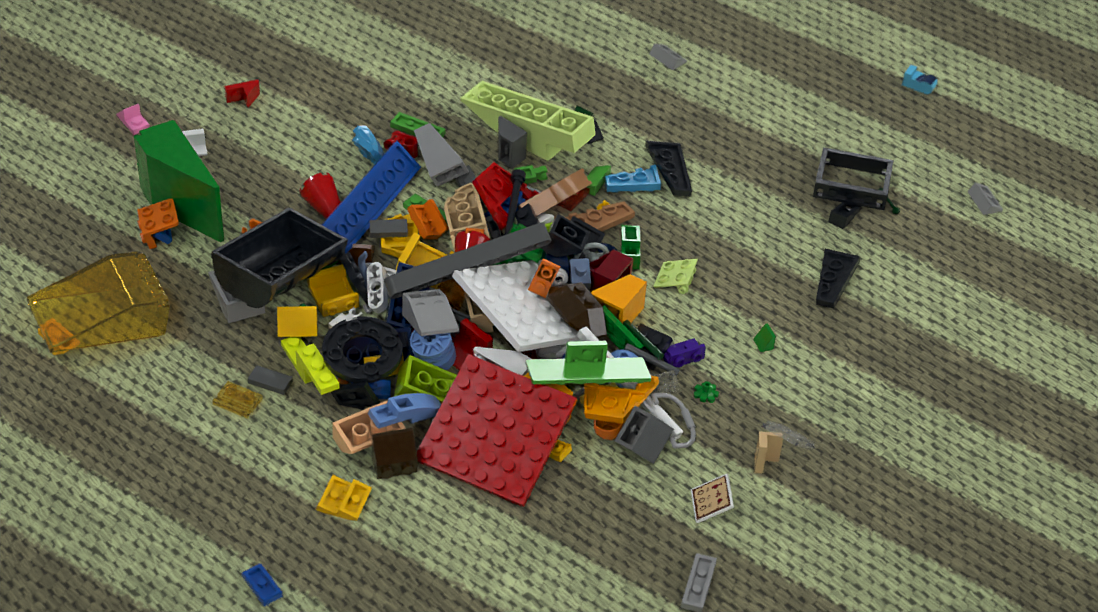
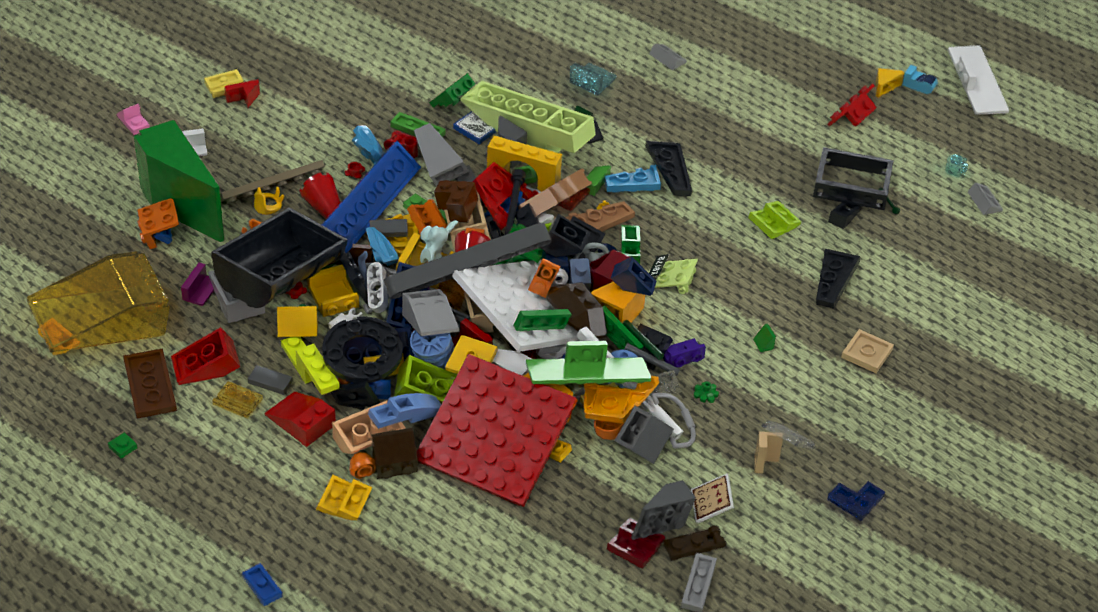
(122, 445): none -> green plate
(149, 383): none -> reddish brown plate
(197, 286): none -> magenta panel
(206, 358): none -> red slope
(217, 82): none -> light yellow plate
(260, 201): none -> yellow piece
(280, 180): none -> dark tan plate
(297, 291): none -> red plate
(303, 417): none -> red slope
(355, 170): none -> red plate
(362, 465): none -> orange cone
(382, 248): none -> dark azure slope
(435, 239): none -> light aqua animal
(452, 93): none -> green plate
(457, 198): none -> reddish brown brick
(469, 346): none -> yellow plate
(474, 128): none -> tile
(542, 319): none -> green plate
(544, 162): none -> yellow arch
(591, 77): none -> clear light blue bracket
(633, 277): none -> dark blue slope
(635, 551): none -> dark red slope
(658, 265): none -> black sticker
(665, 510): none -> dark grey slope
(694, 543): none -> dark brown plate
(774, 219): none -> lime slope
(858, 108): none -> red bracket
(858, 503): none -> clear blue plate
(867, 351): none -> tan plate
(888, 80): none -> yellow slope
(956, 165): none -> clear light blue plate
(978, 80): none -> white bracket

